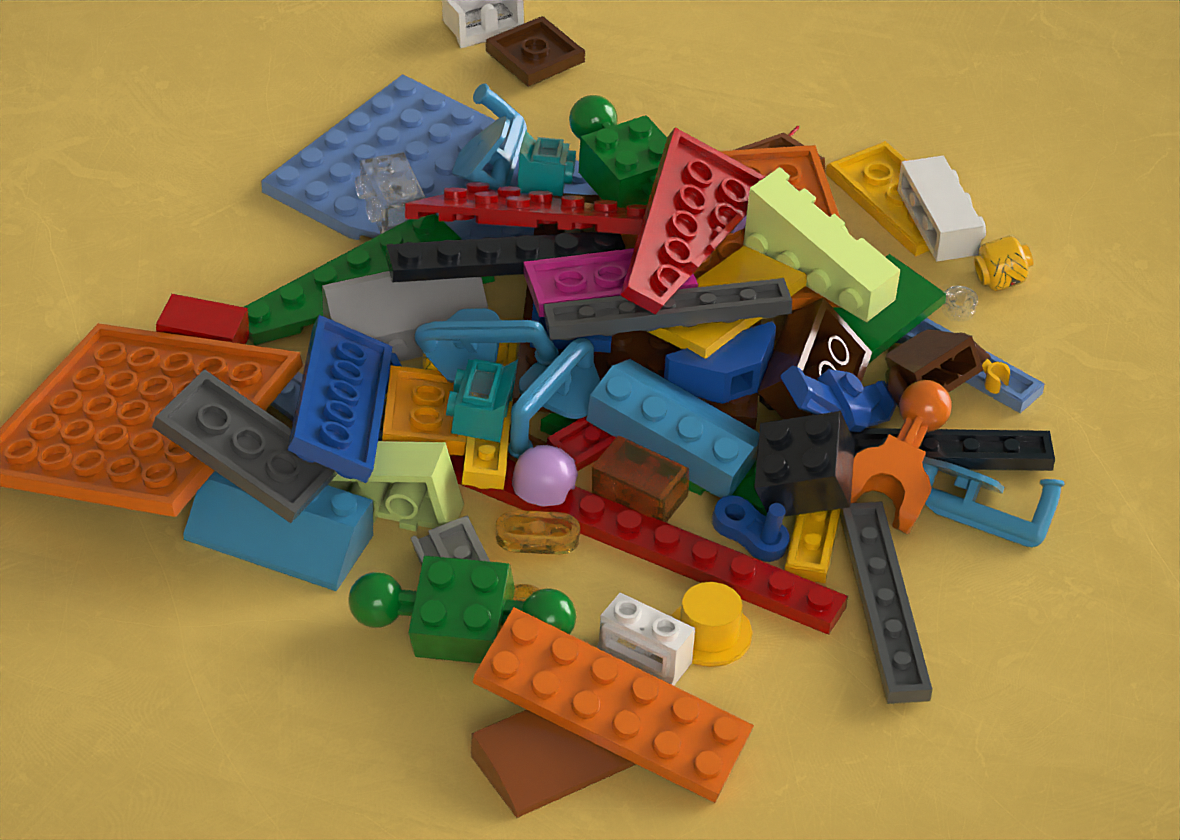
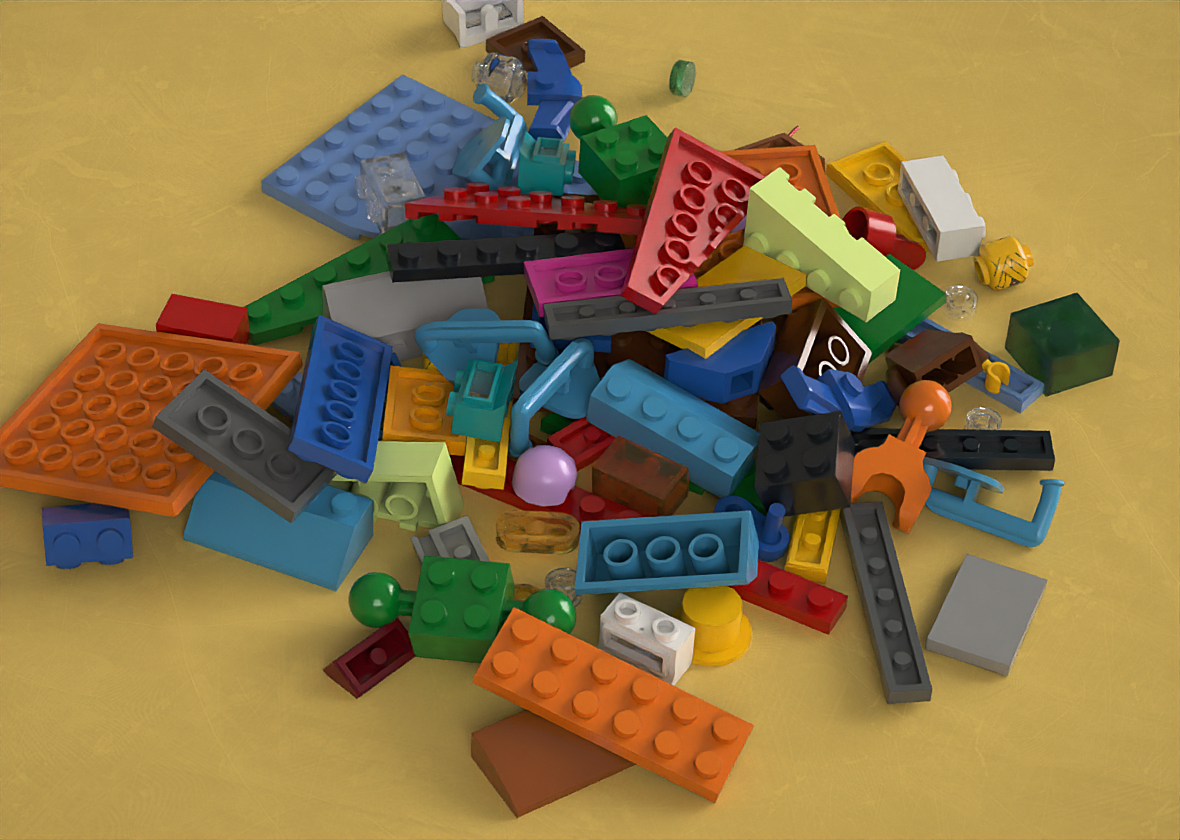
(86, 535): none -> blue brick
(372, 659): none -> dark red slope
(502, 75): none -> clear head
(551, 89): none -> blue plate
(565, 580): none -> clear bush
(667, 553): none -> dark azure slope
(682, 78): none -> clear green tile
(881, 233): none -> red piece
(983, 417): none -> clear bush
(986, 614): none -> light grey tile
(1062, 343): none -> clear green brick

